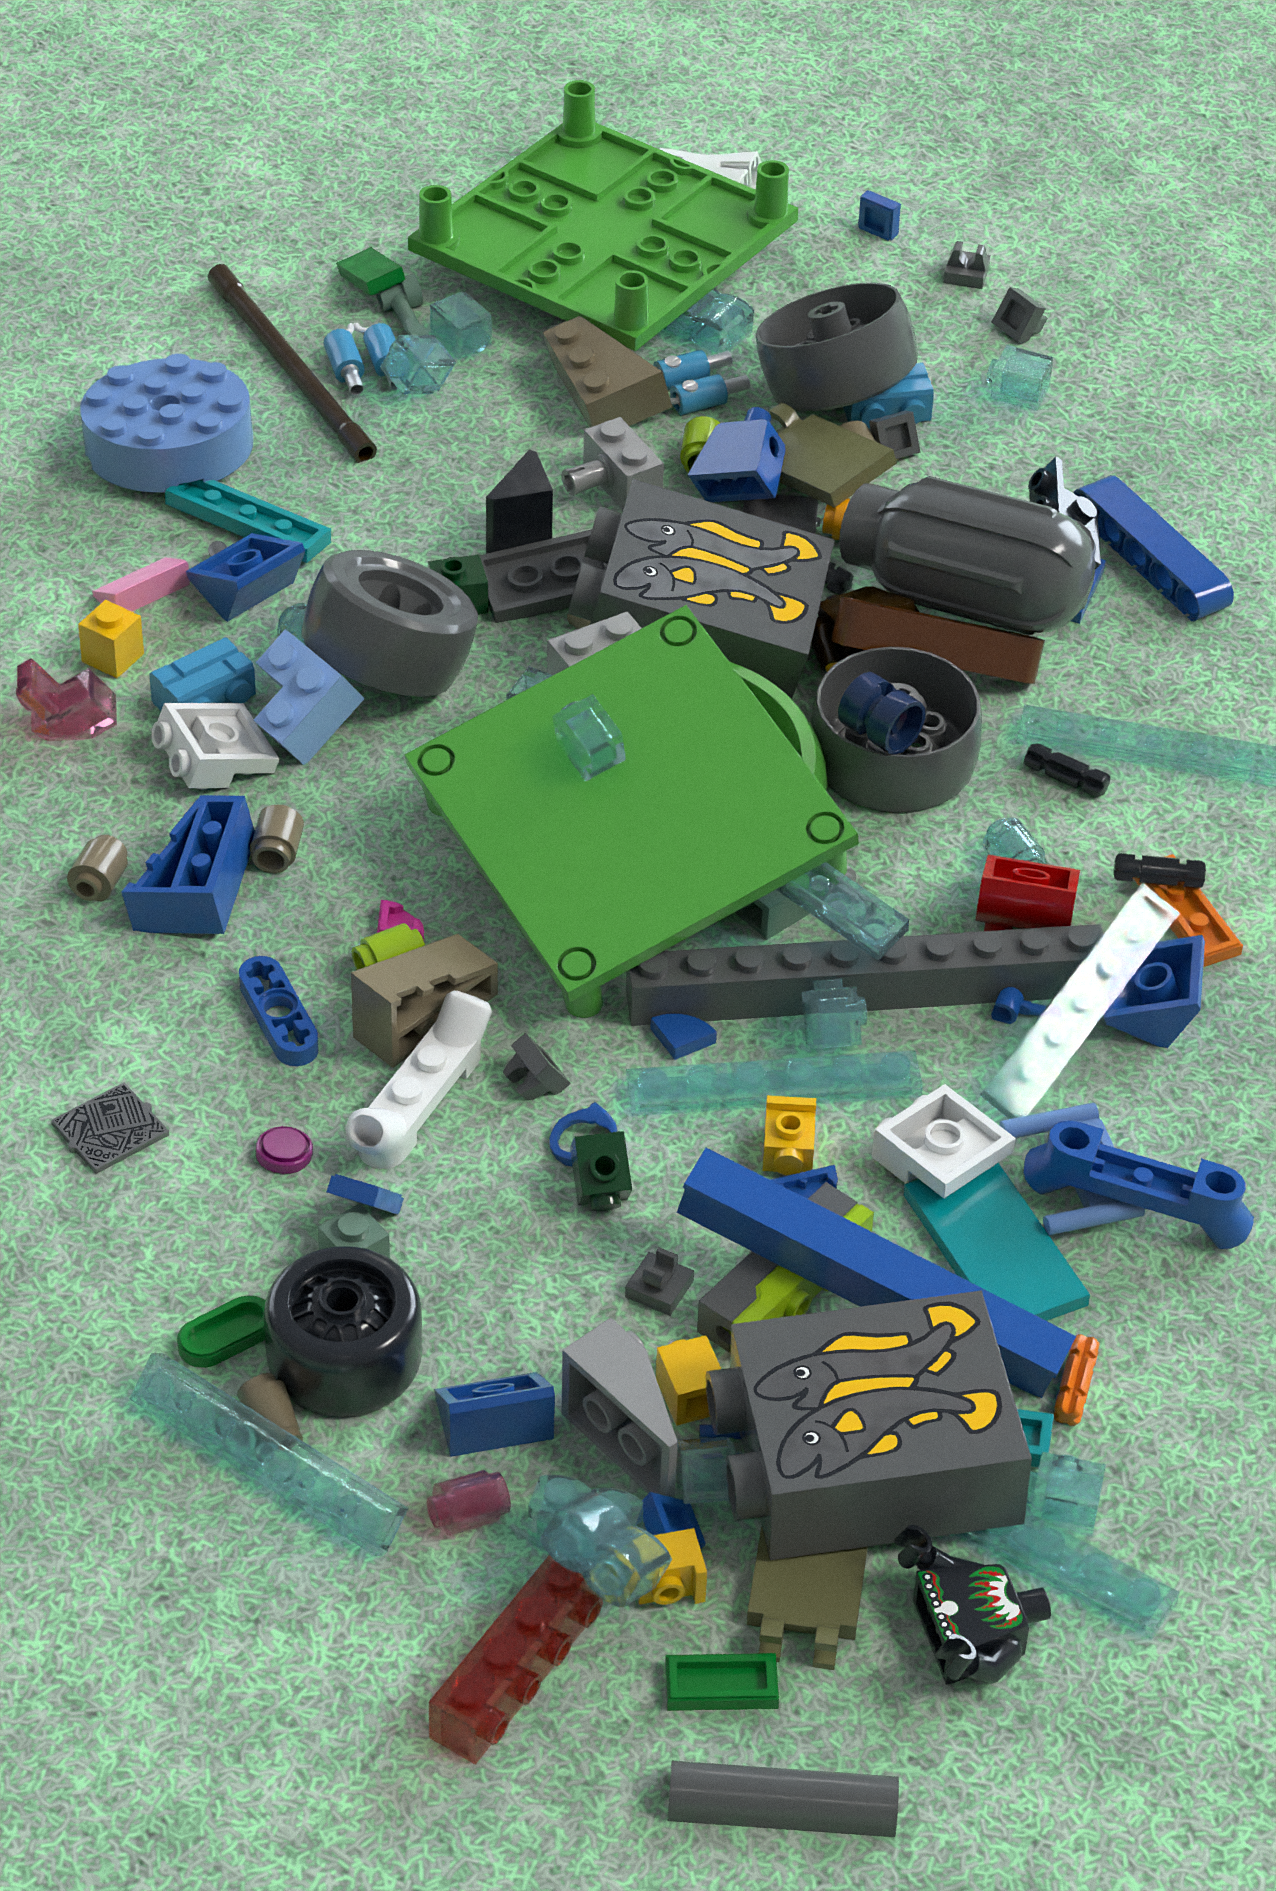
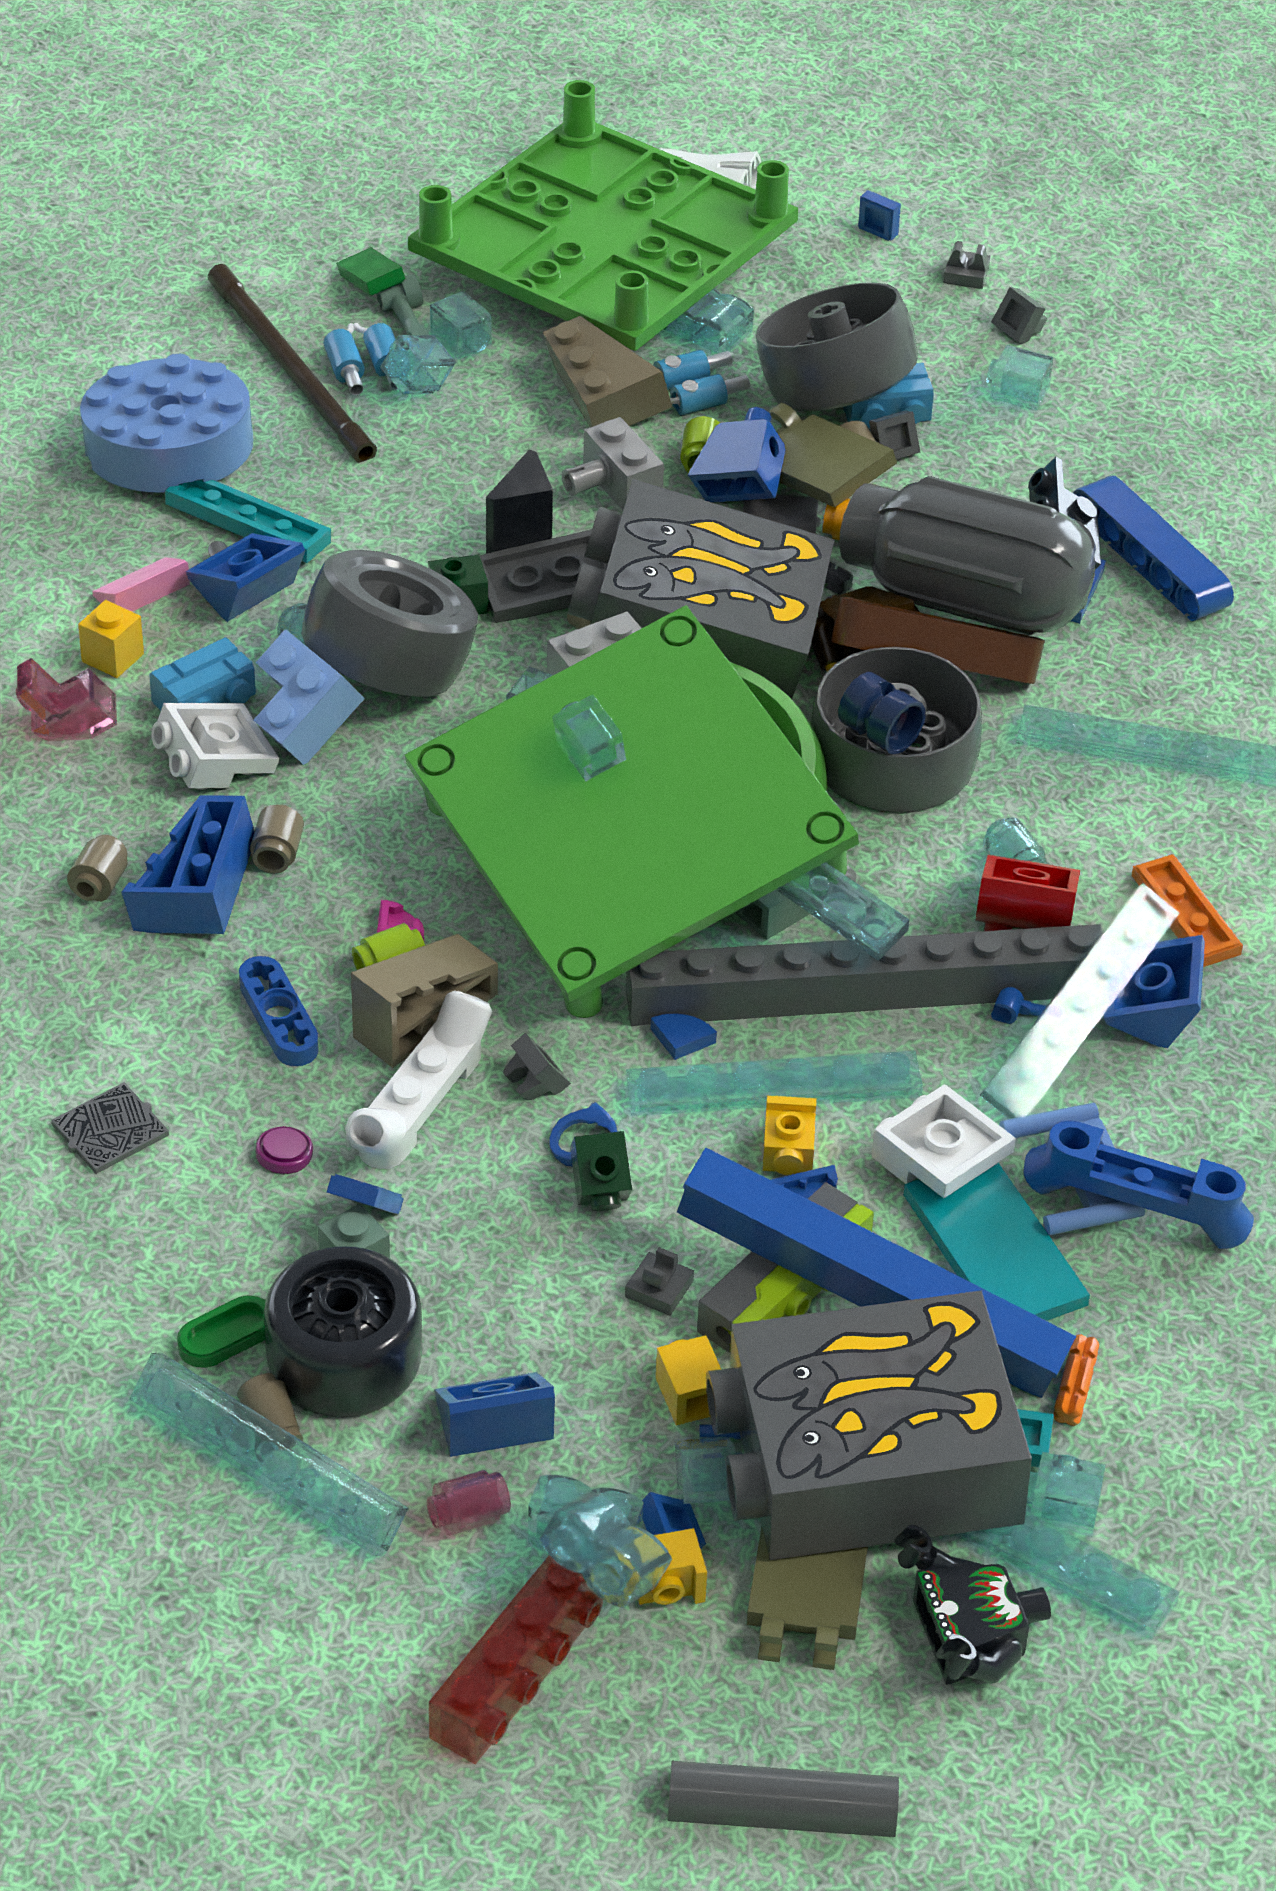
(619, 1406): light grey slope -> none
(721, 1681): green tile -> none
(833, 1015): clear light blue brick -> none
(1067, 769): black axle -> none
(1159, 870): black axle -> none

